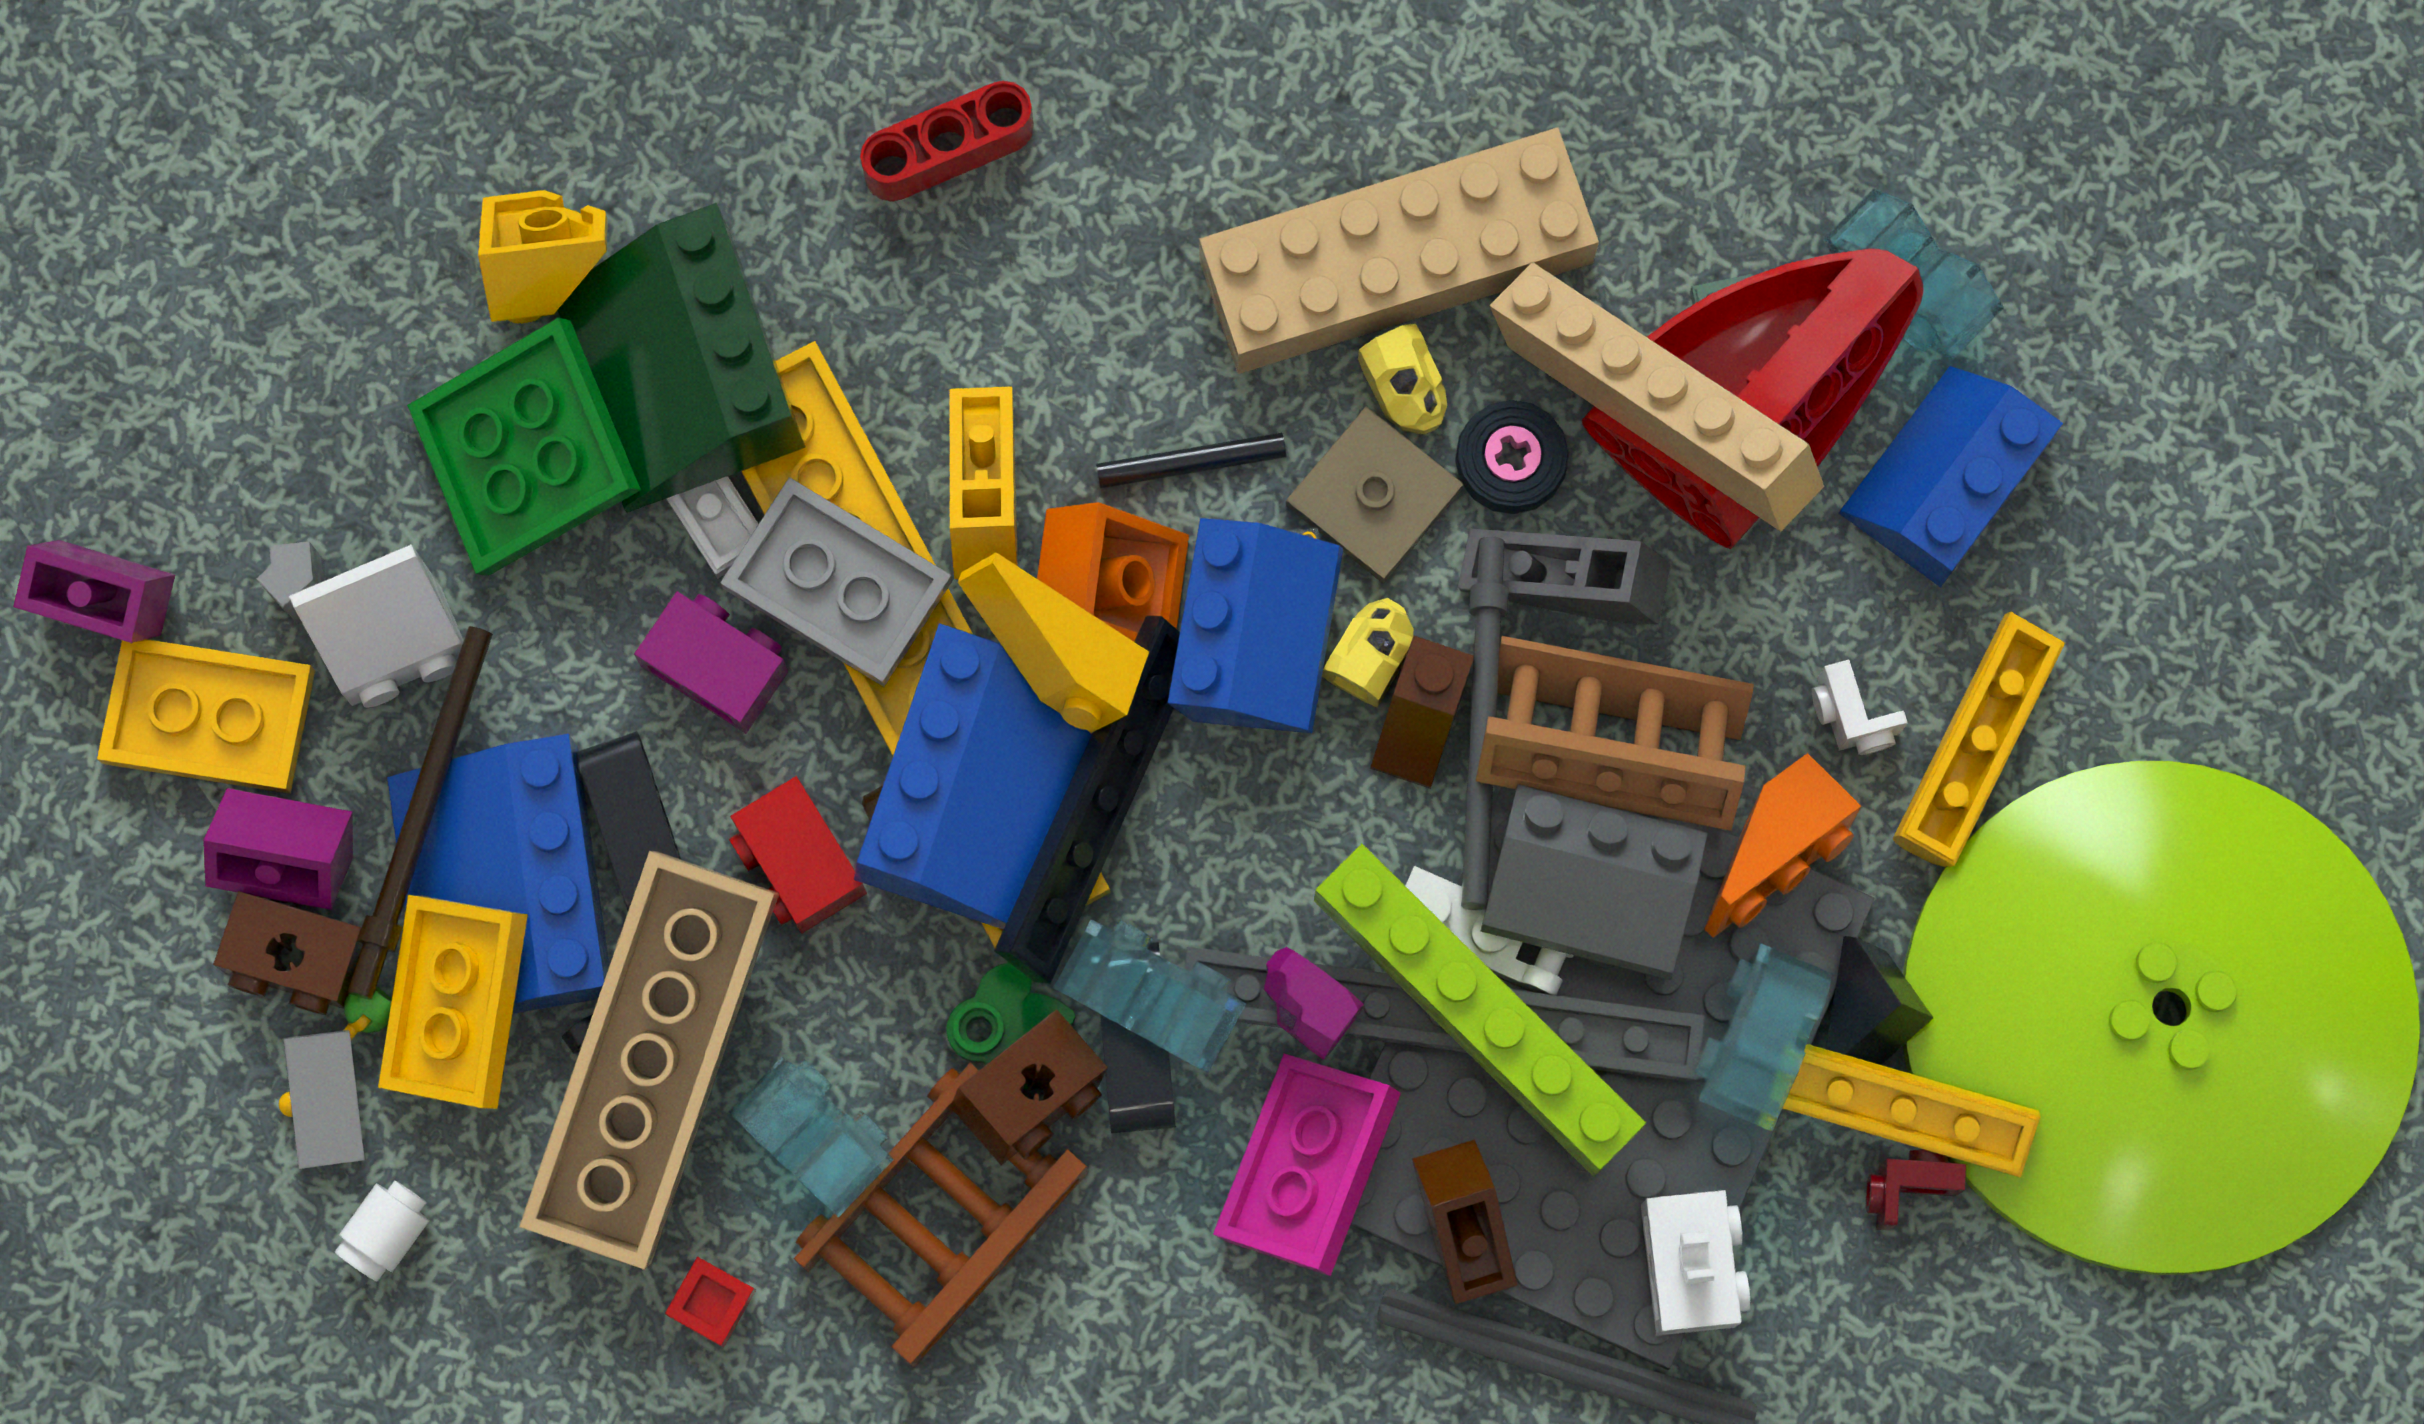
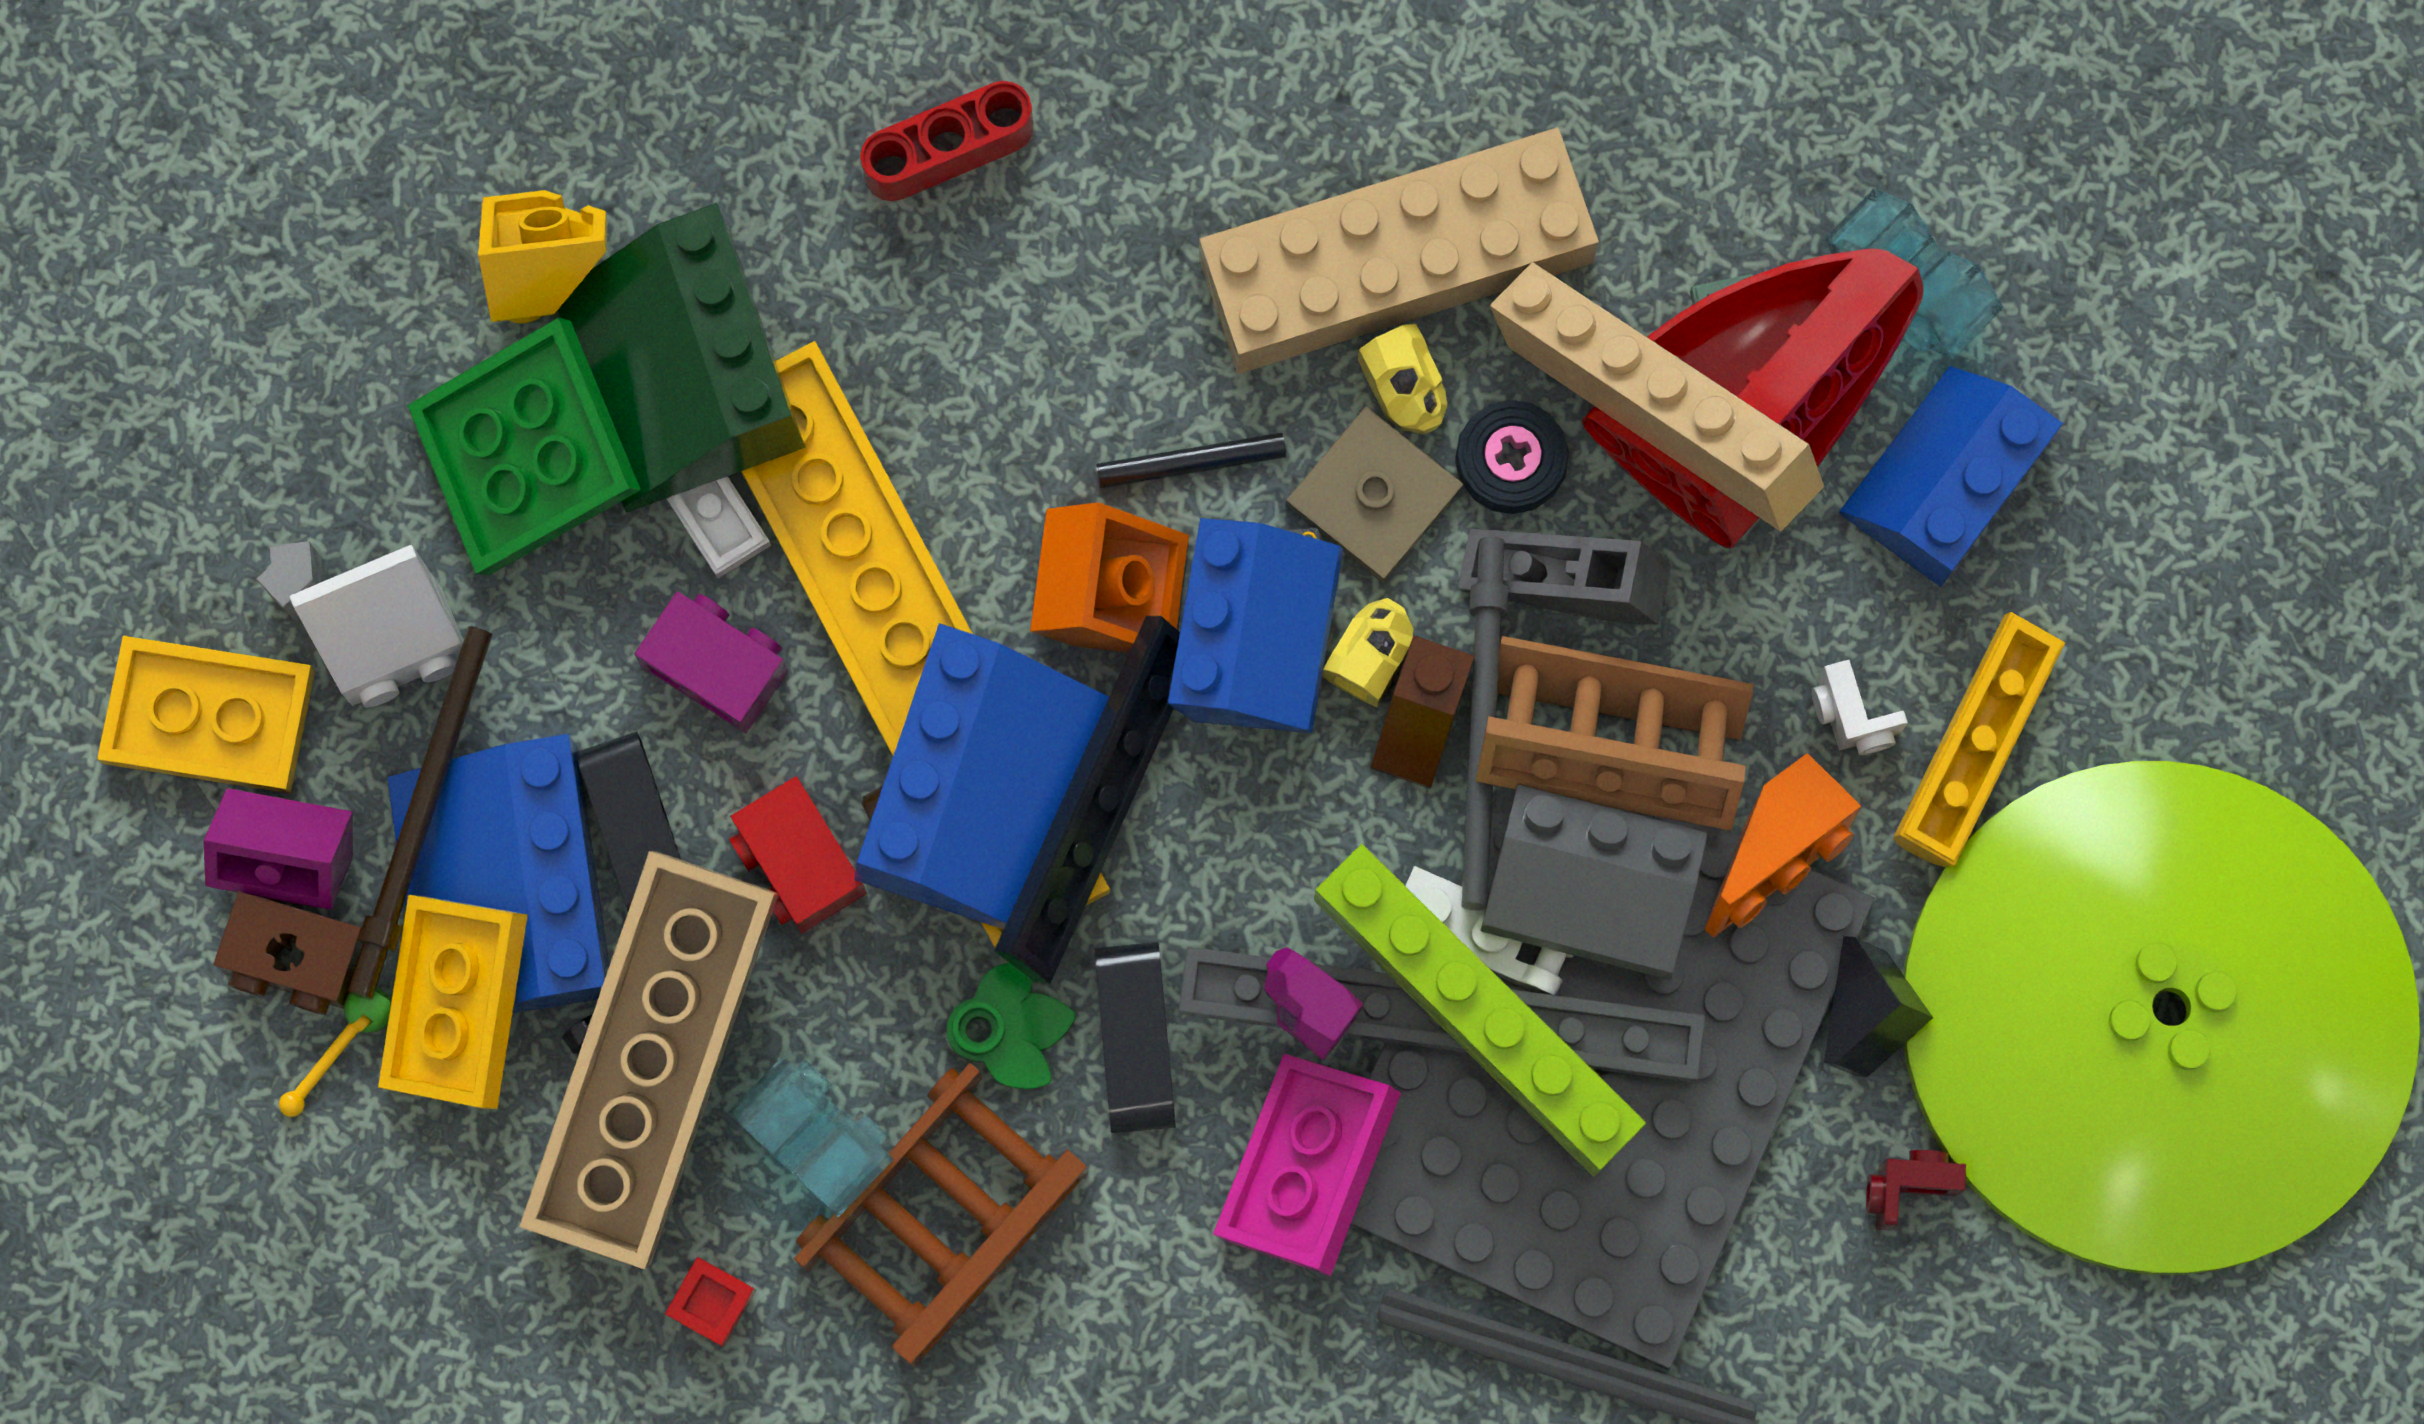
(94, 591): magenta brick -> none
(323, 1099): light grey tile -> none
(382, 1230): white brick -> none
(836, 581): light grey plate -> none
(982, 476): yellow slope -> none
(1046, 1056): reddish brown brick -> none
(1057, 646): yellow slope -> none
(1150, 995): clear light blue brick -> none
(1465, 1221): reddish brown slope -> none
(1693, 1262): white brick -> none
(1765, 1038): clear light blue brick -> none
(1913, 1110): yellow tile -> none

